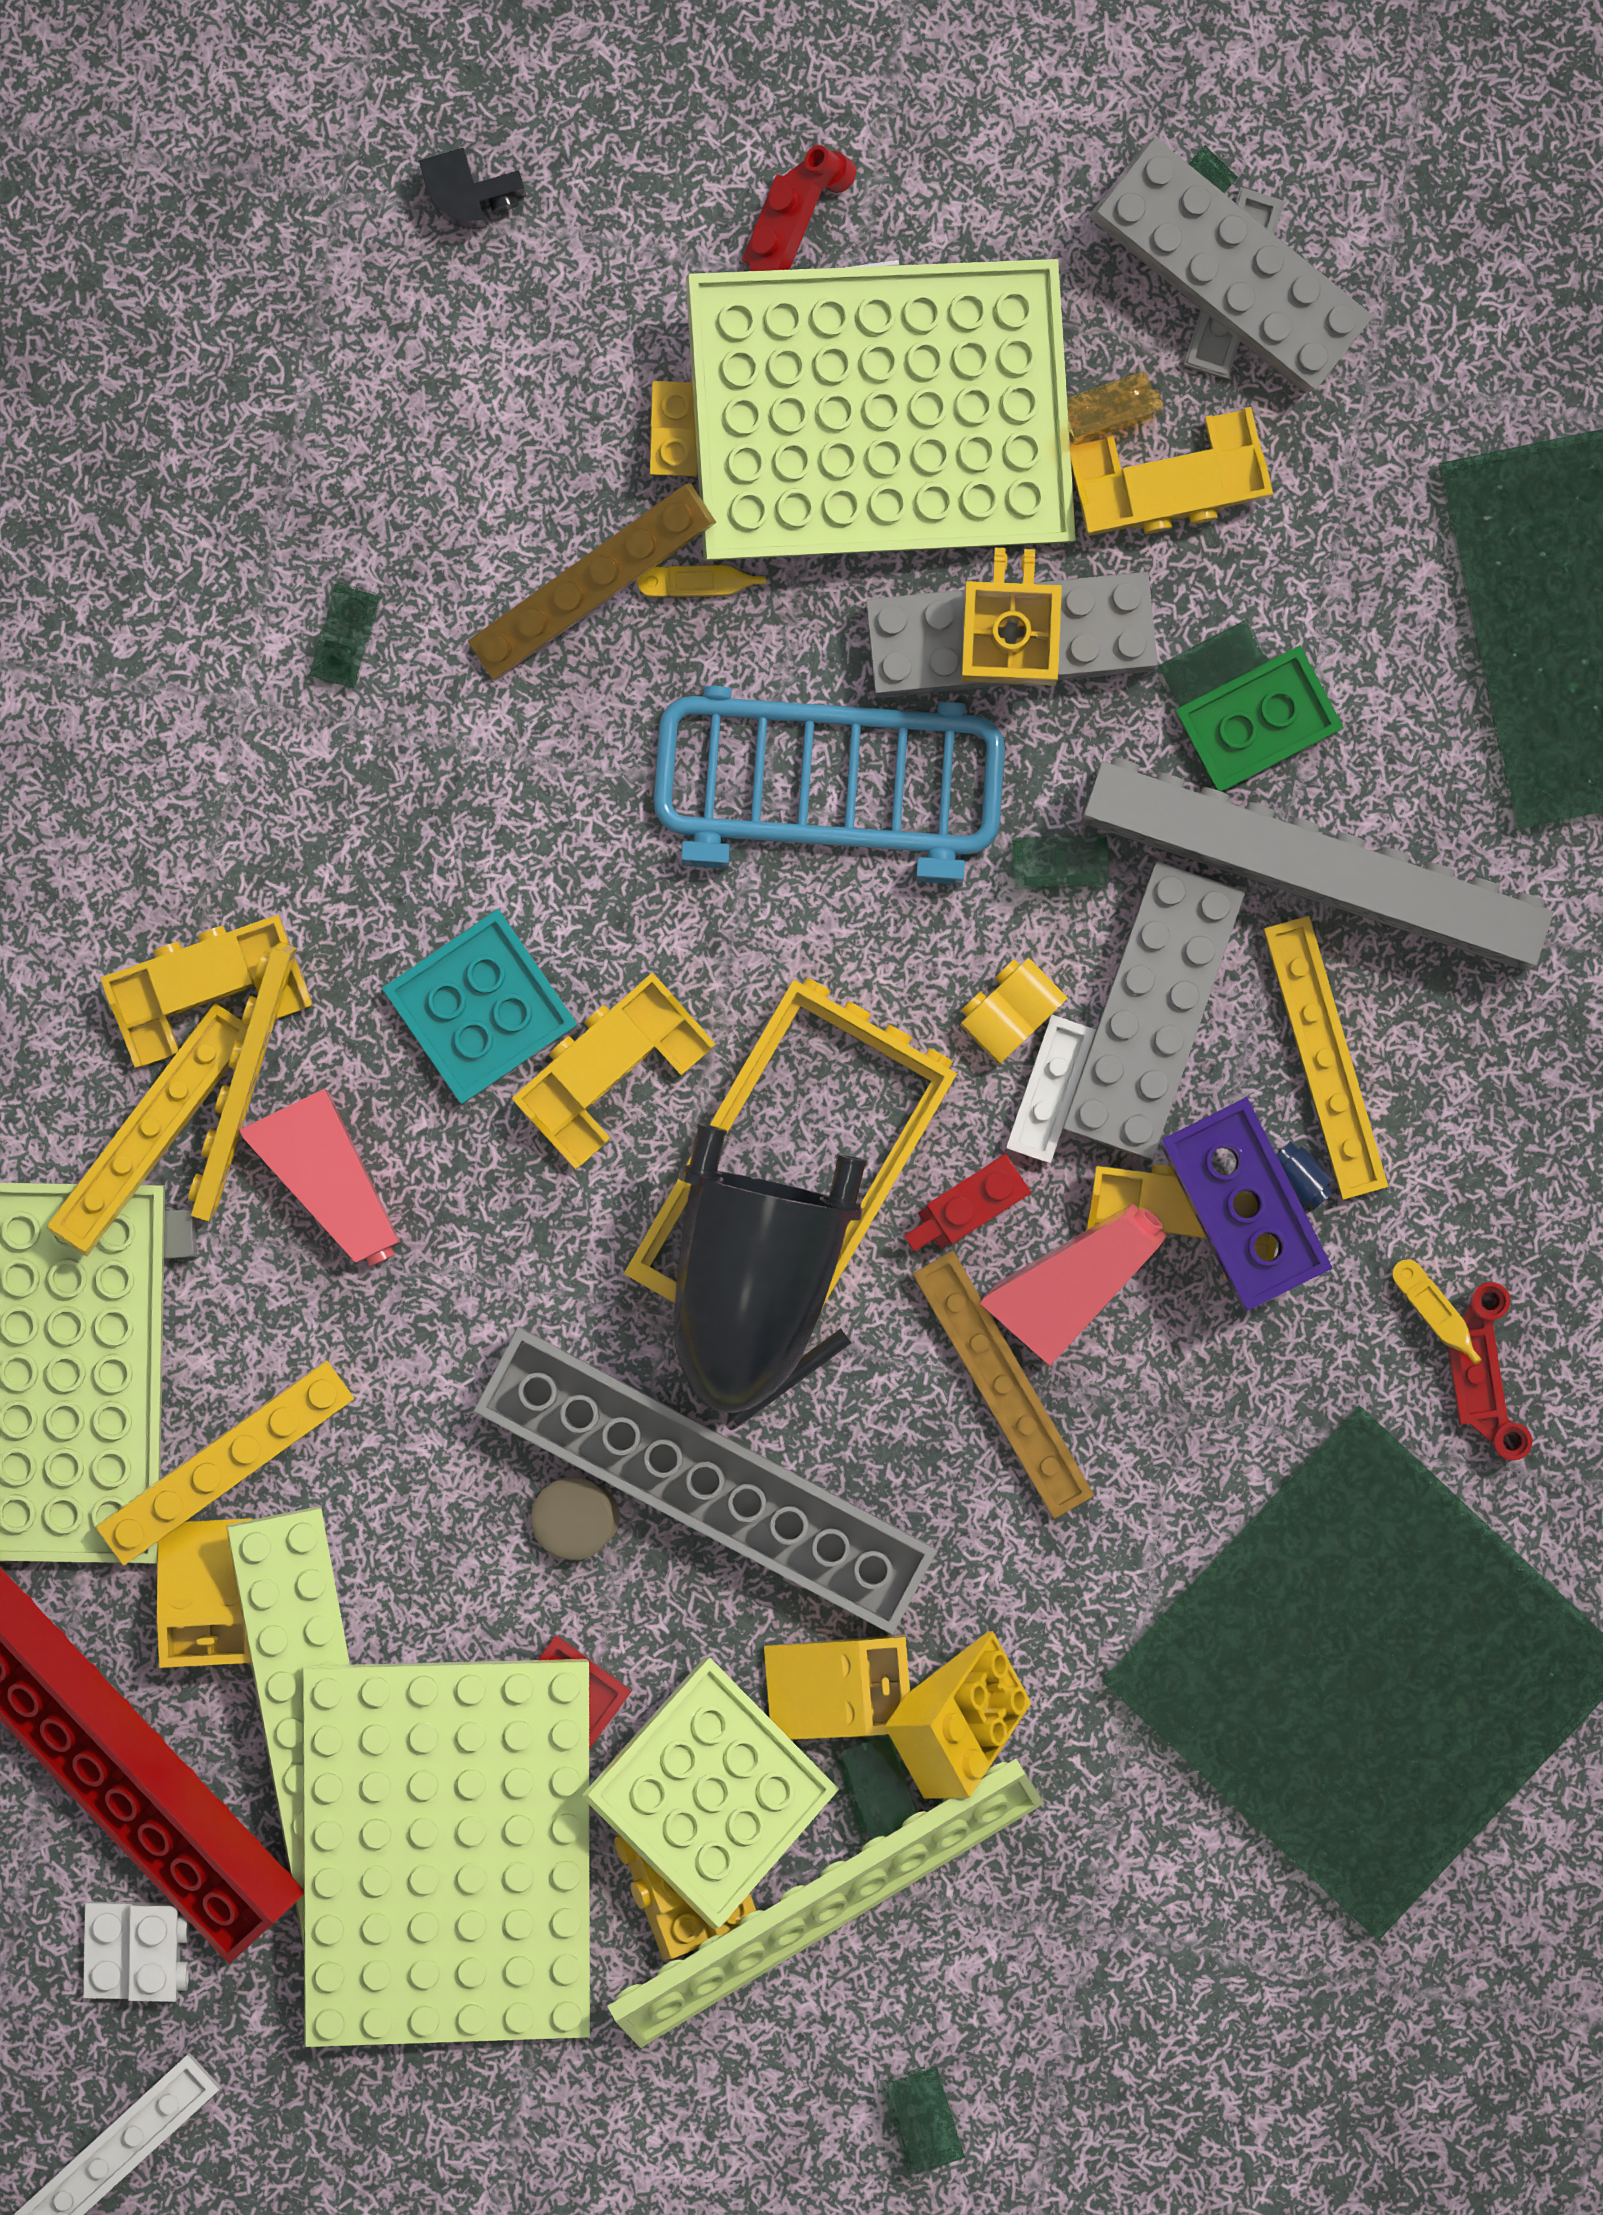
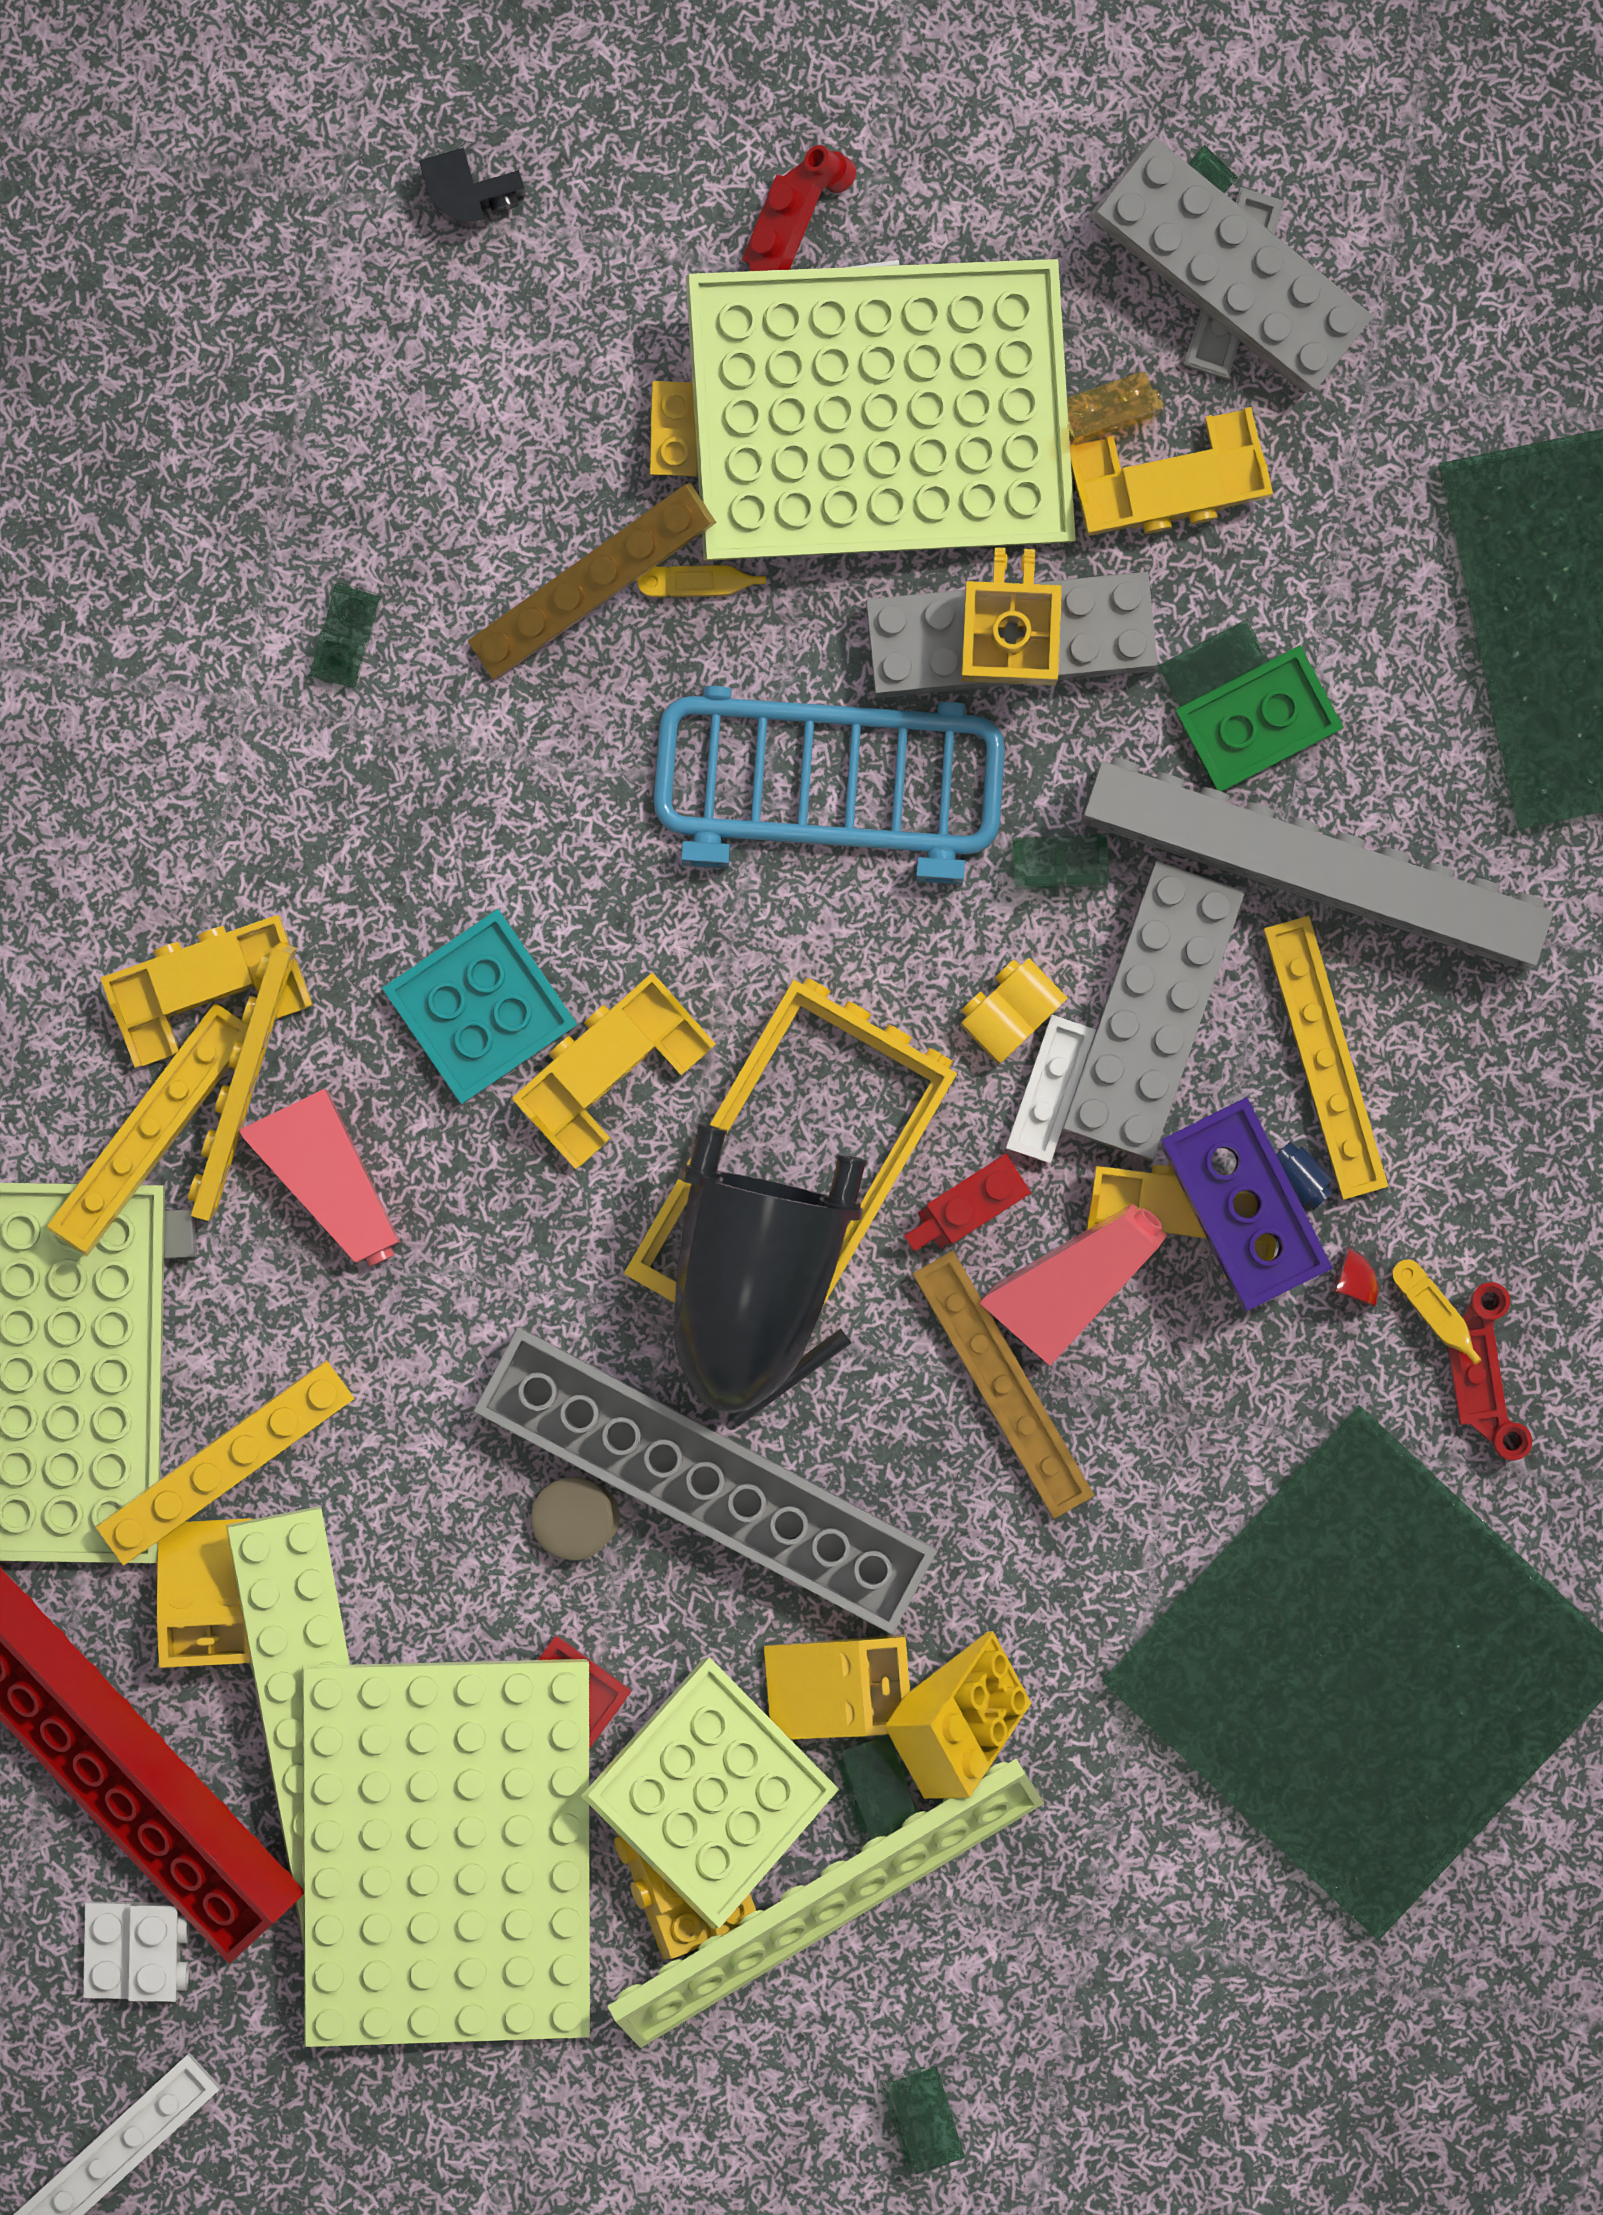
(1356, 1278): none -> red brick

